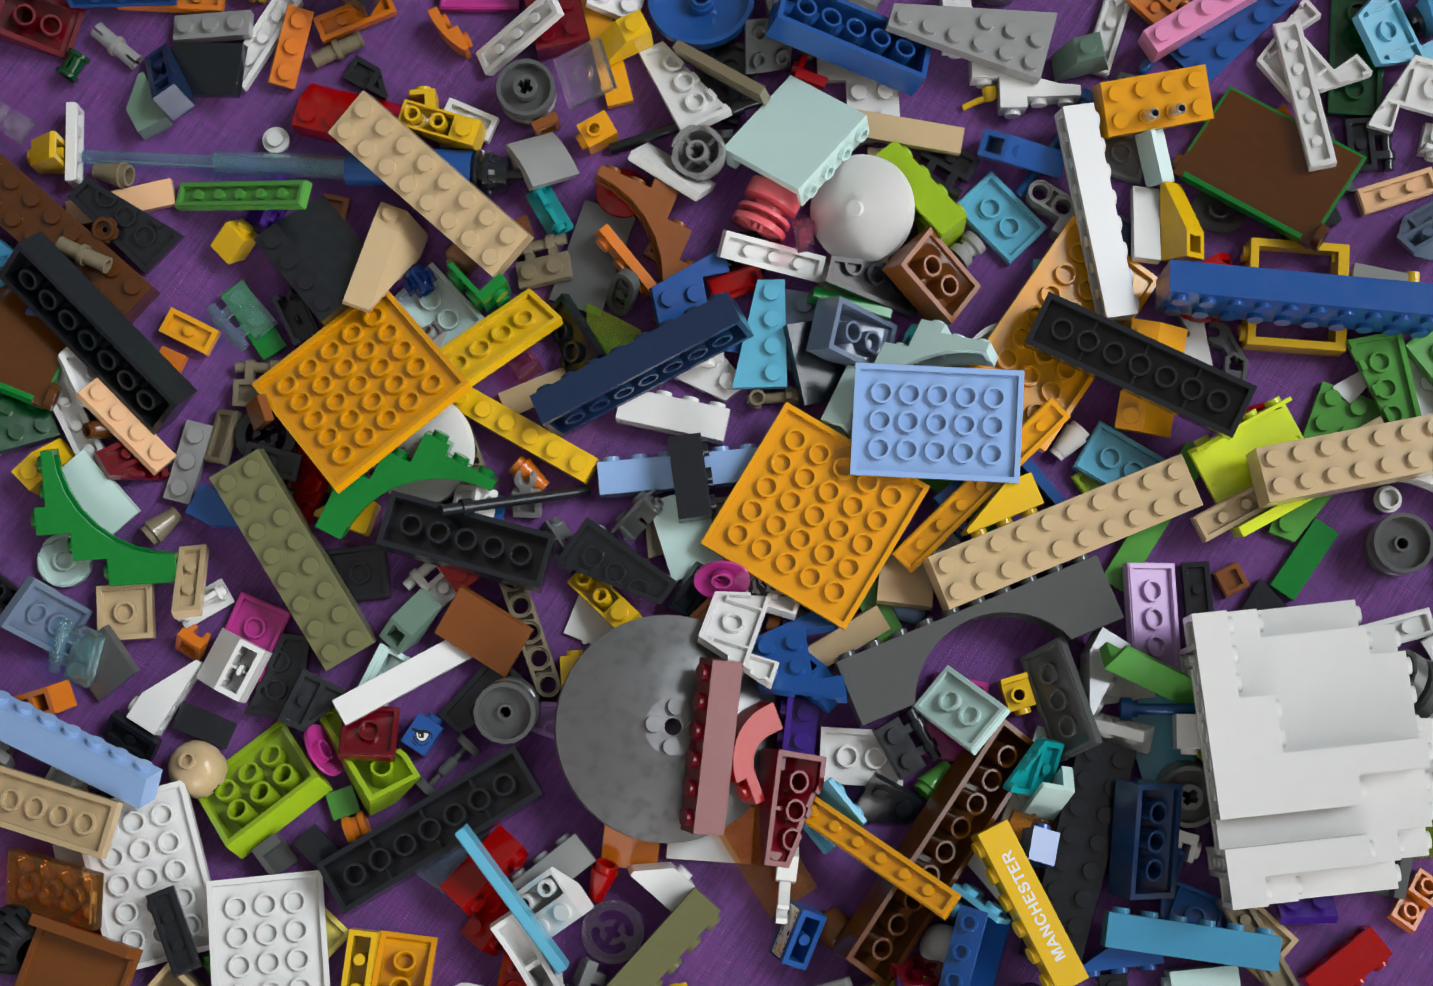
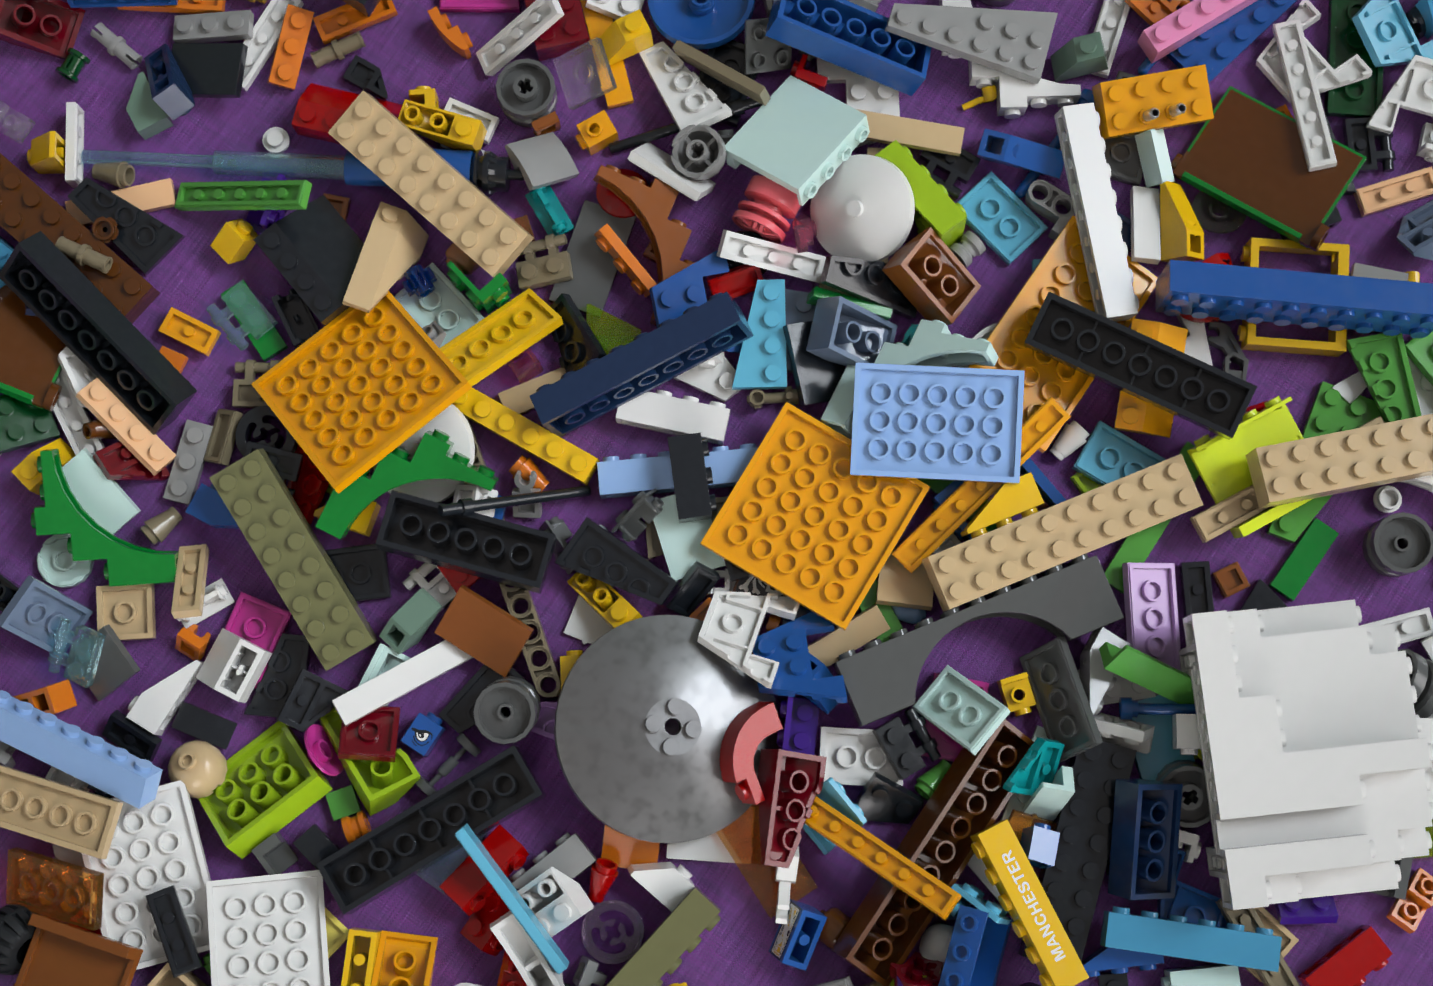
(259, 412): dark orange tile -> none
(623, 291): dark grey plate -> none
(711, 746): brick -> none
(721, 577): dark pink dish -> none

